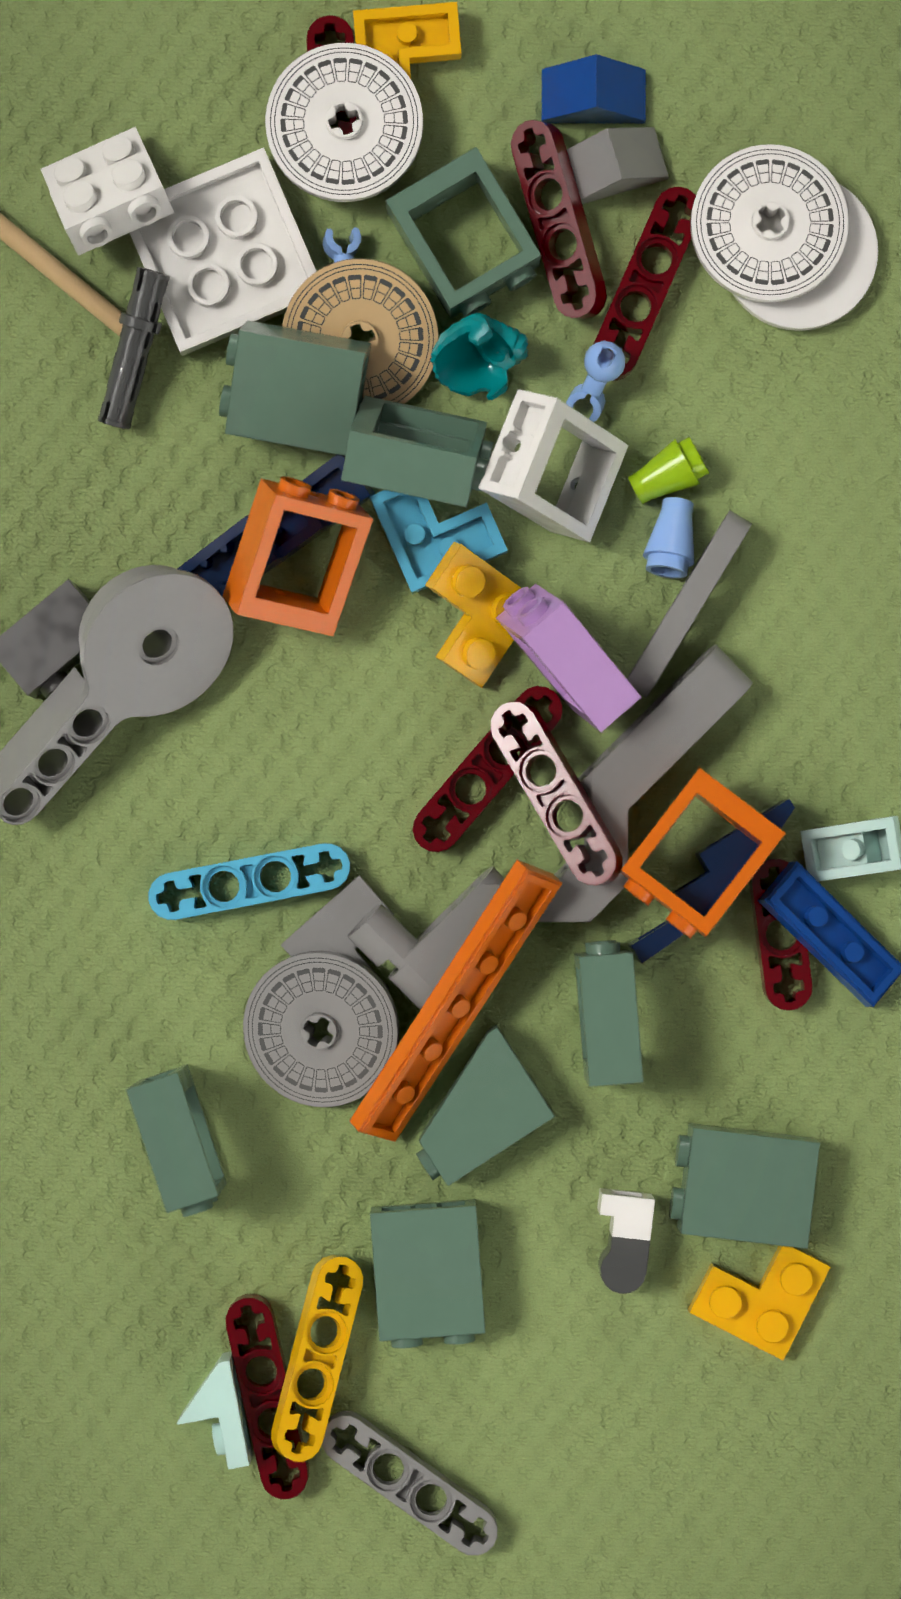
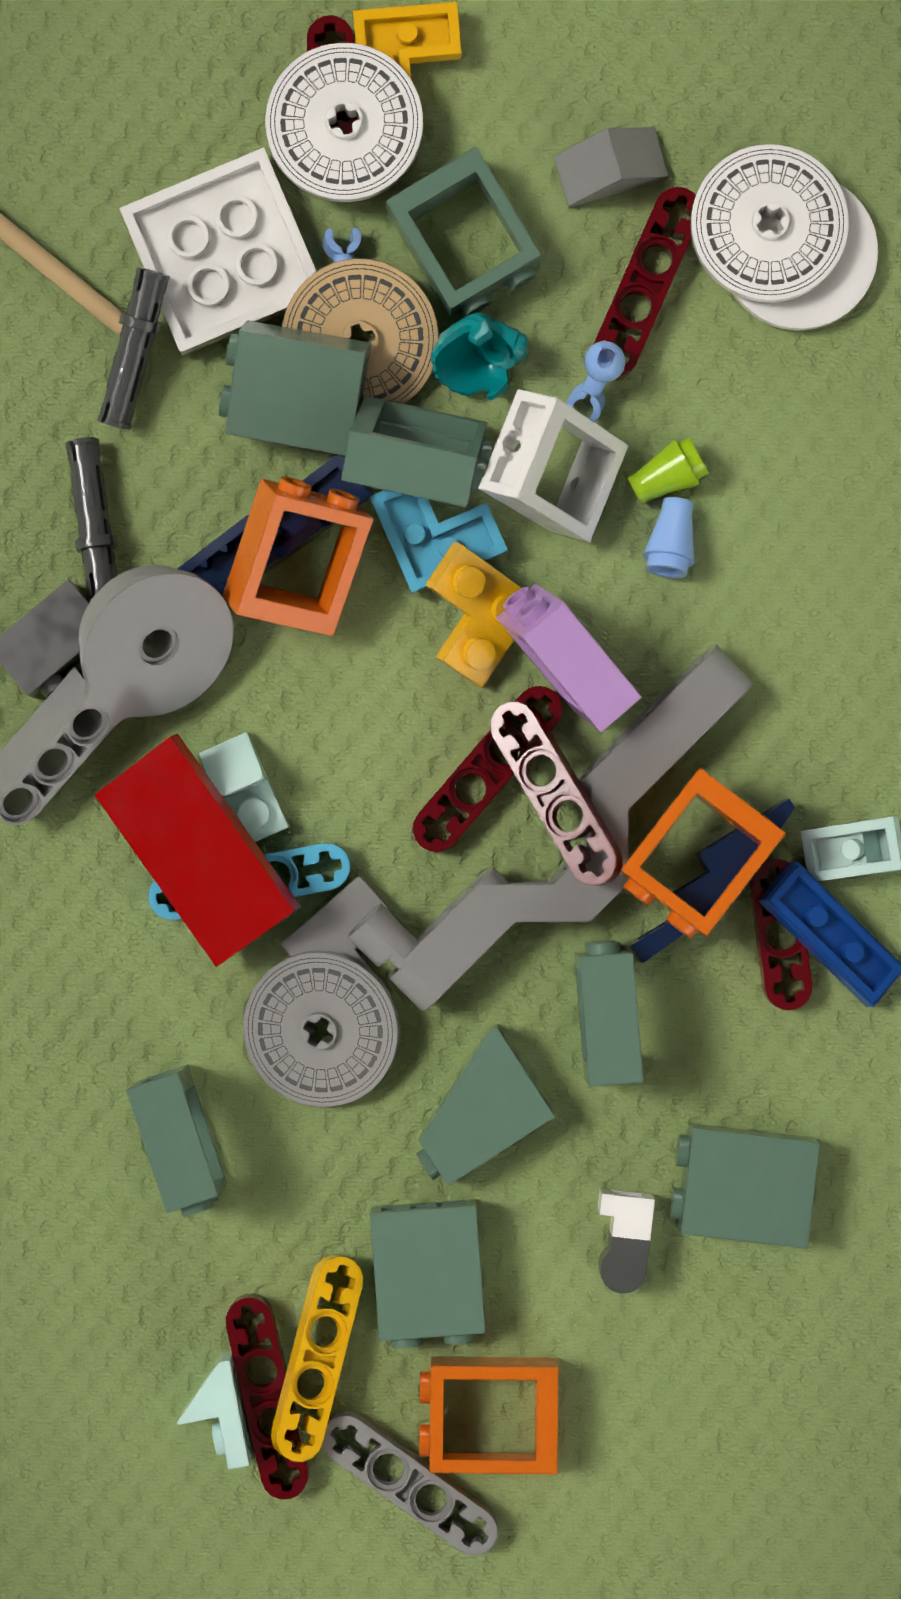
(91, 507): none -> dark grey pin
(106, 191): white plate -> none
(197, 850): none -> red tile
(245, 786): none -> light aqua slope
(456, 1001): orange tile -> none
(541, 1370): none -> orange window
(566, 216): dark red beam -> none
(593, 92): blue slope -> none
(688, 603): light grey beam -> none
(765, 1313): yellow plate -> none

